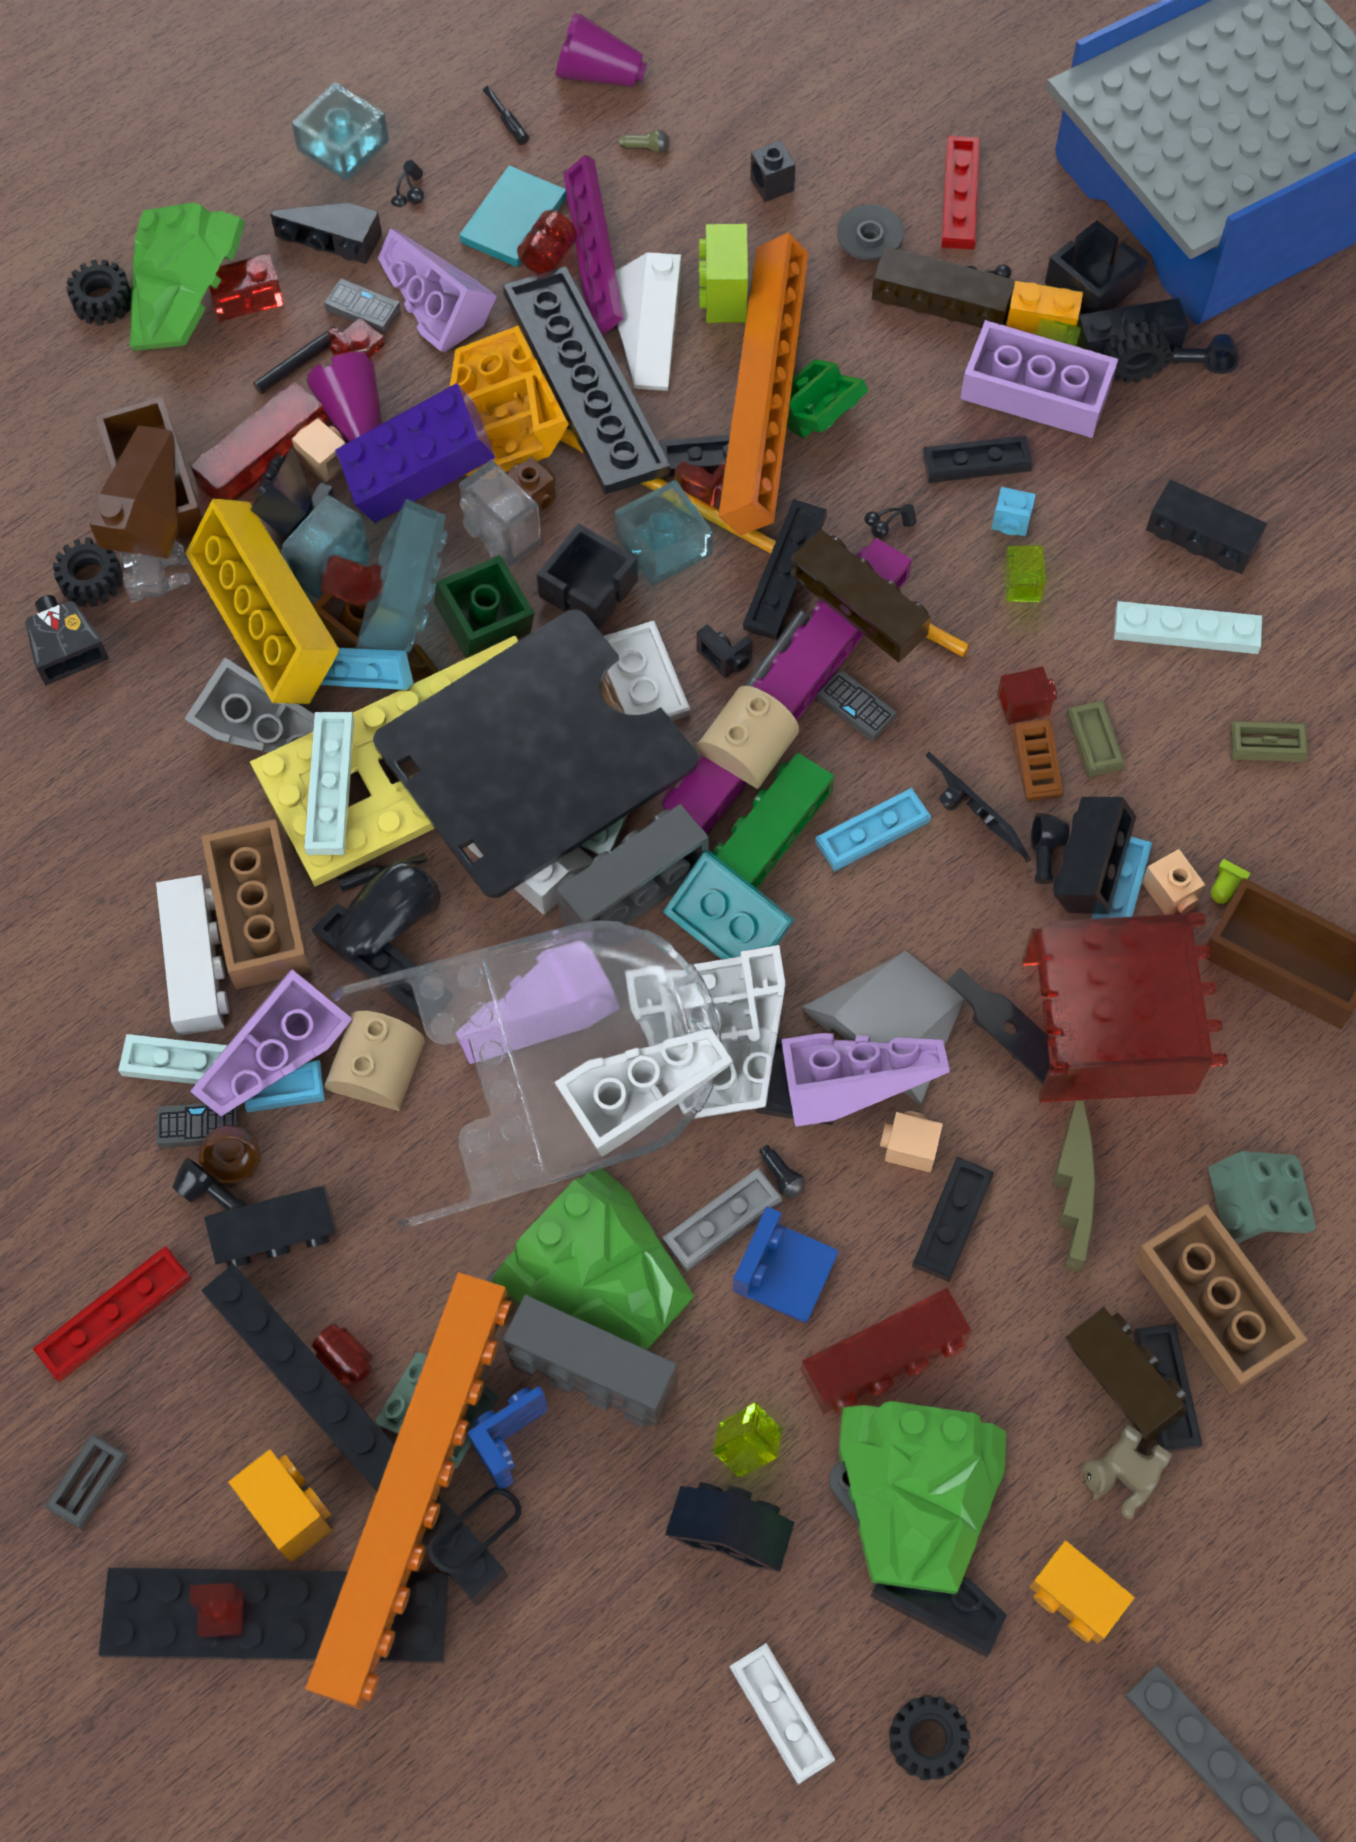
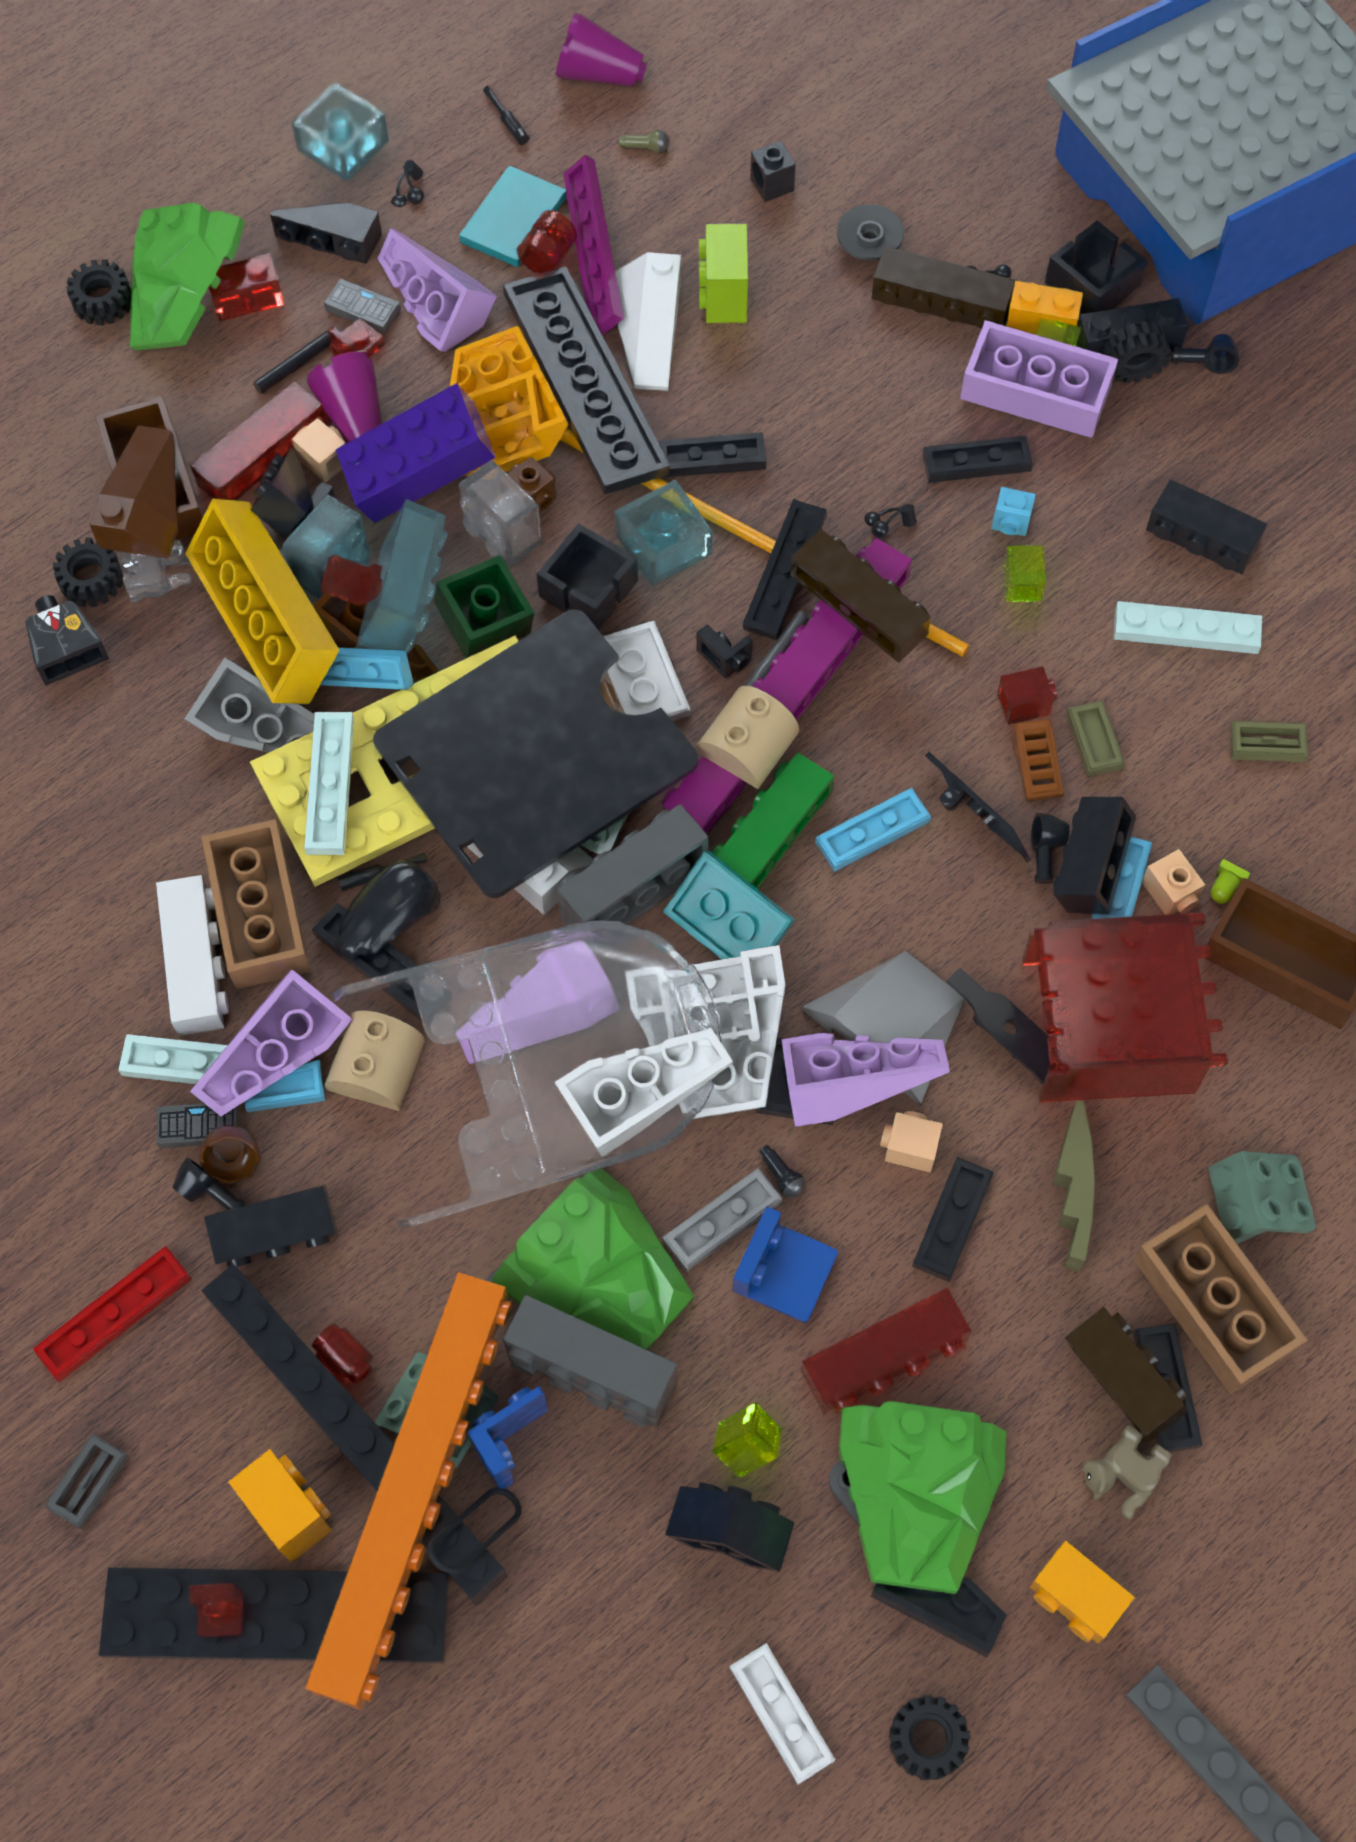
(699, 482): clear red bracket -> none
(764, 386): orange brick -> none
(821, 396): green brick -> none
(856, 706): tile -> none
(960, 192): red tile -> none

